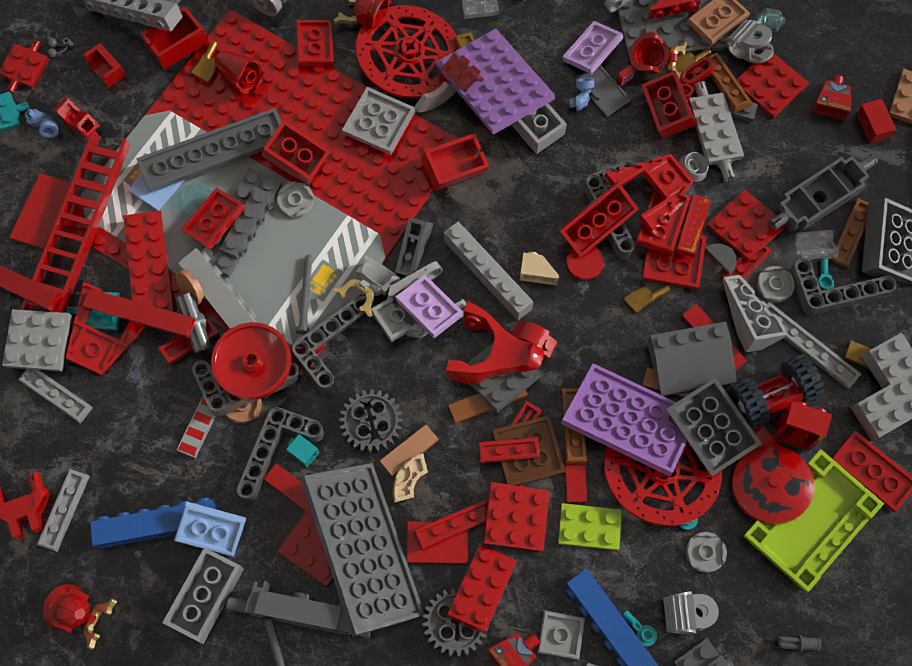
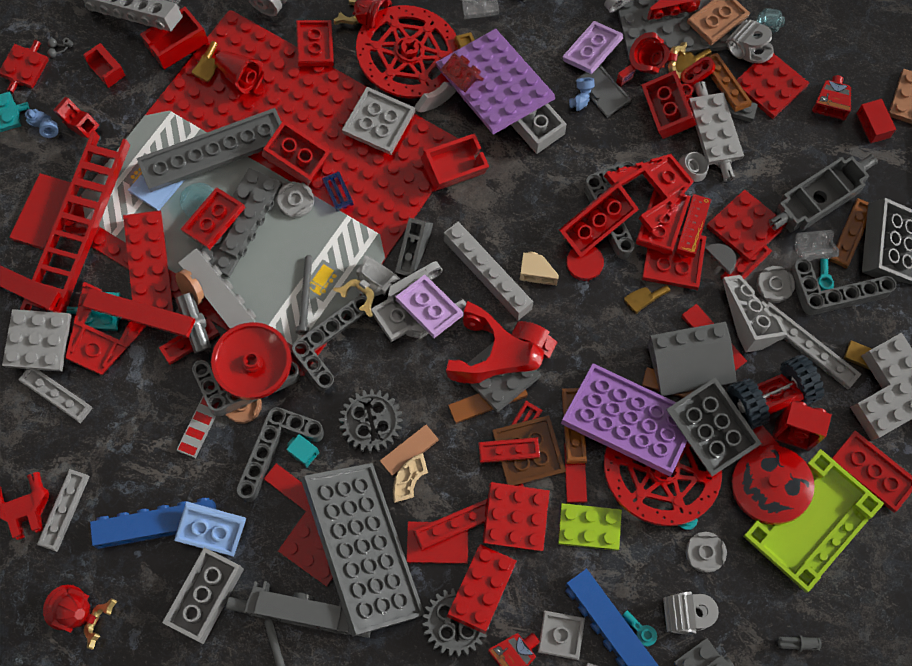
(342, 204): none -> clear blue tile

